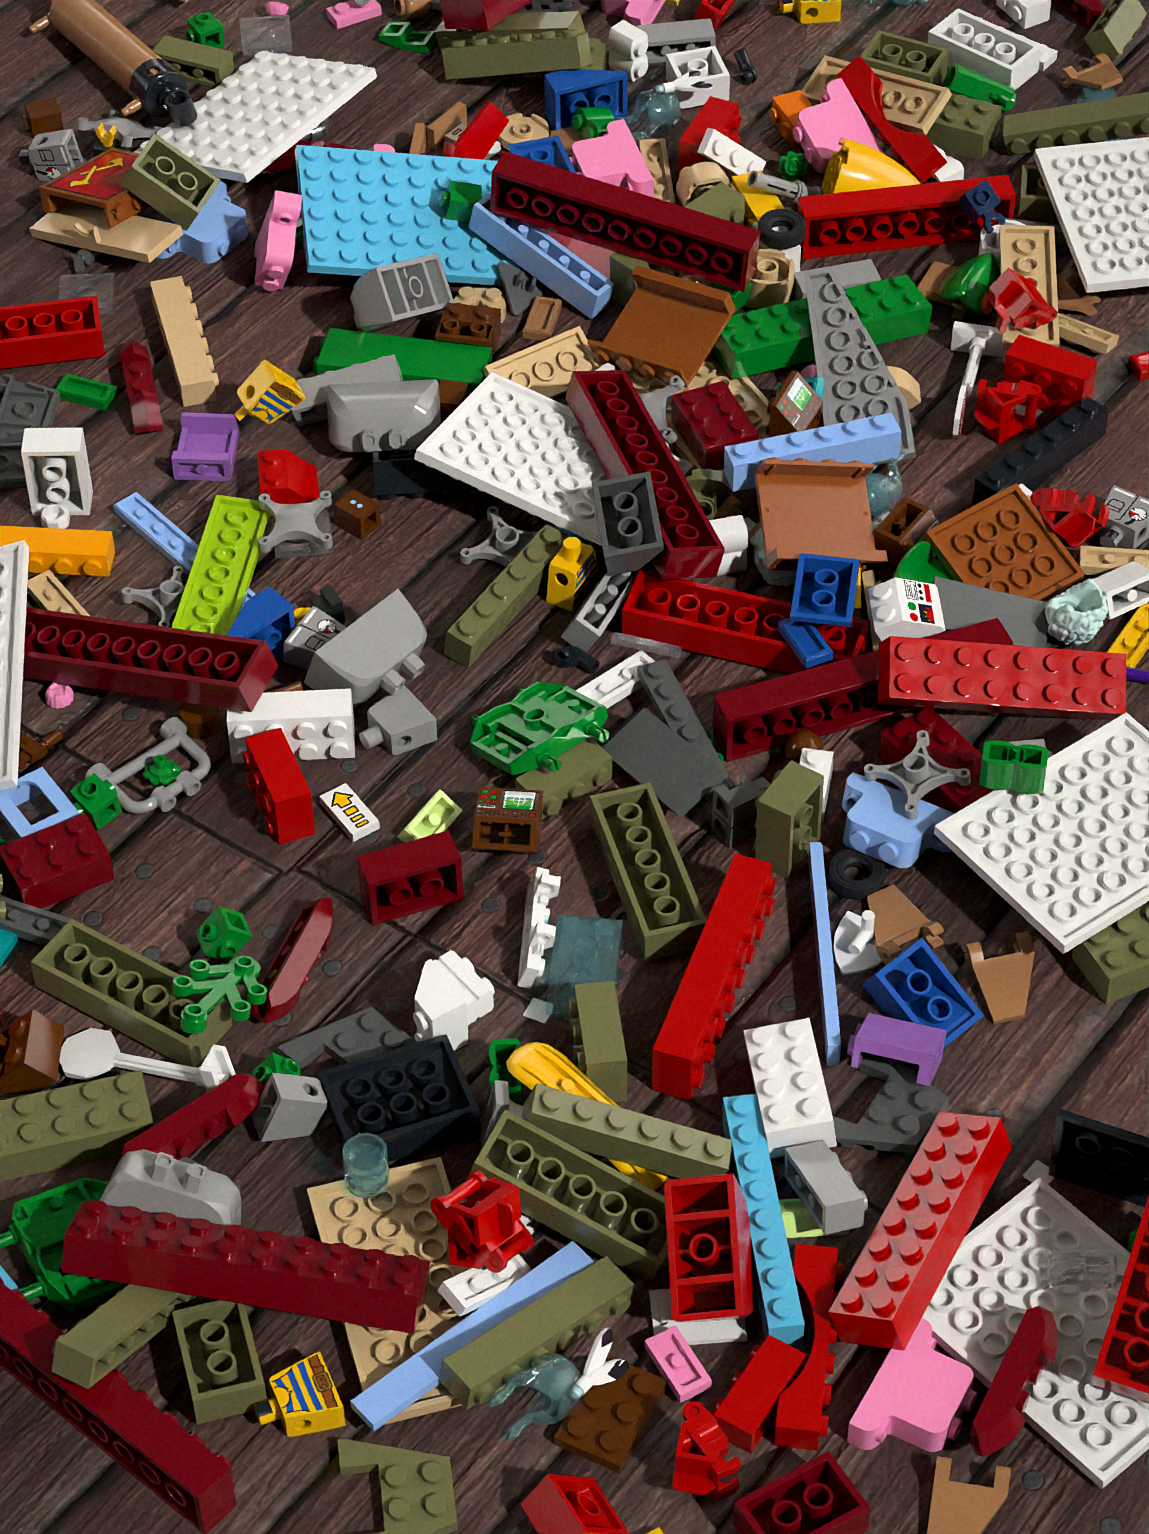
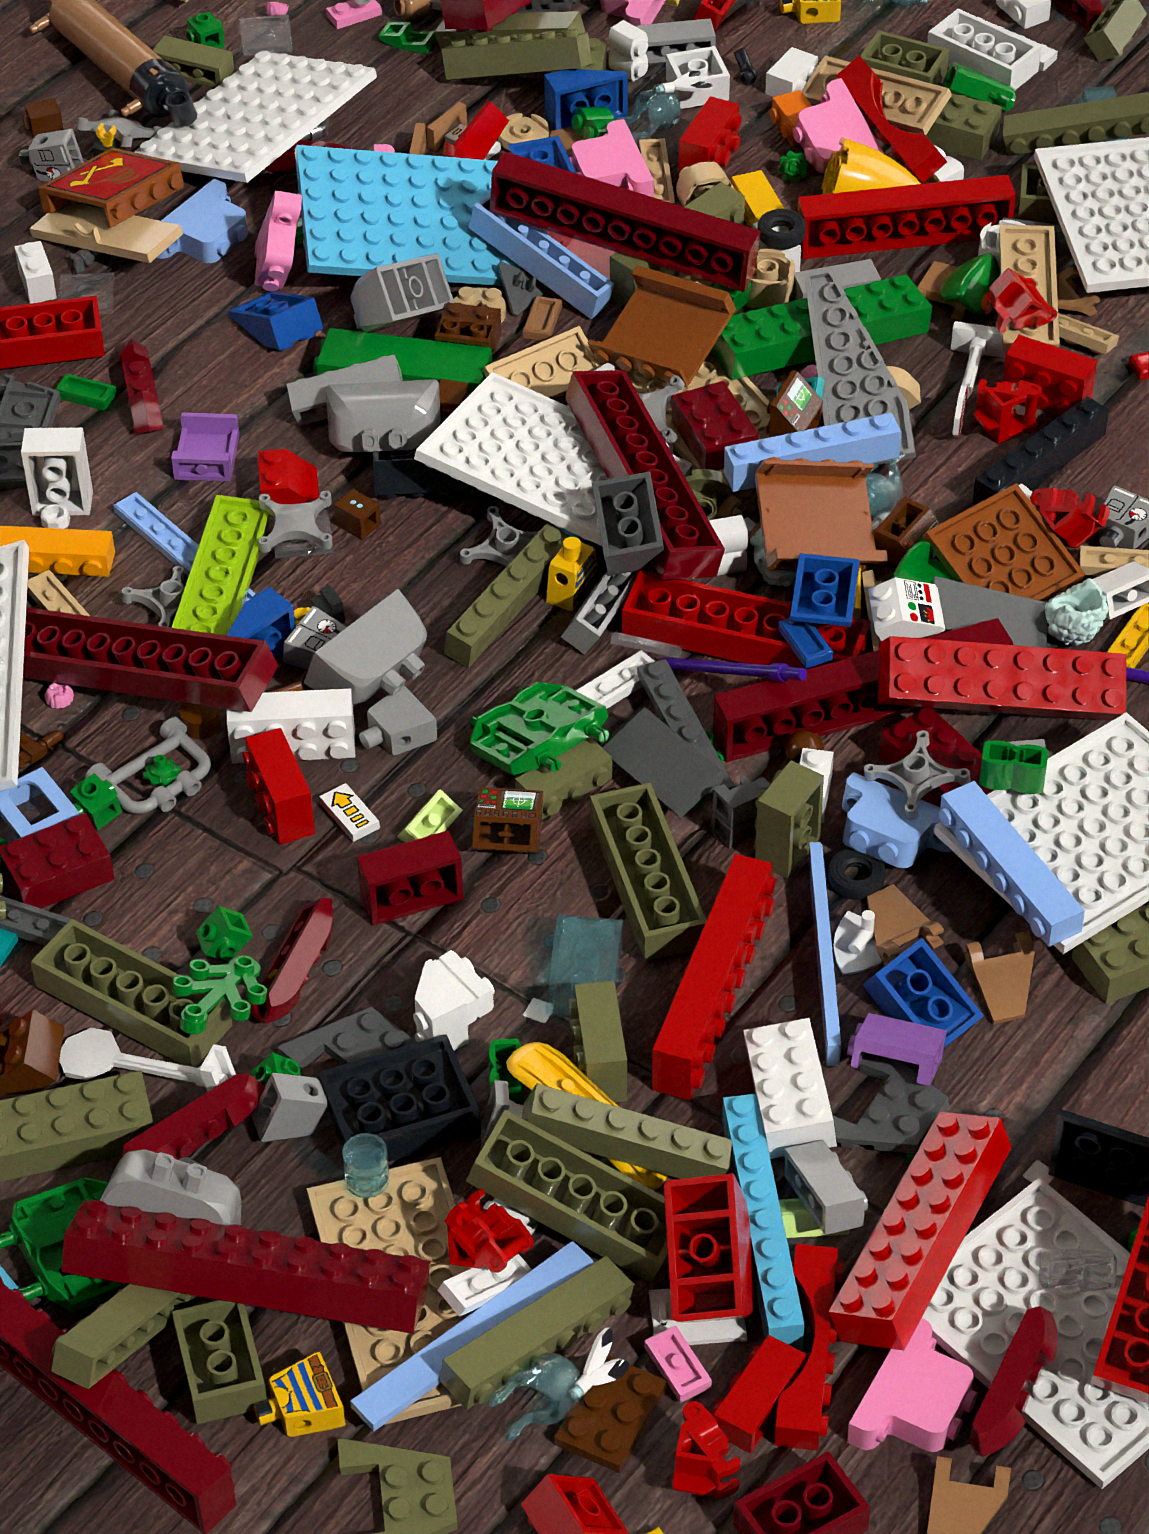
(35, 272): none -> white brick
(170, 181): olive brick -> none
(184, 341): tan brick -> none
(268, 394): yellow torso -> none
(279, 318): none -> blue slope
(460, 200): green brick -> none
(489, 1221): red piece -> none
(536, 932): white hinge -> none
(575, 657): black arm -> none
(729, 154): white plate -> none
(776, 671): none -> dark purple bar
(781, 187): light grey pin -> none
(790, 72): none -> white brick
(980, 203): dark blue brick -> none
(1011, 864): none -> light blue brick
(1097, 76): medium nougat flag -> none

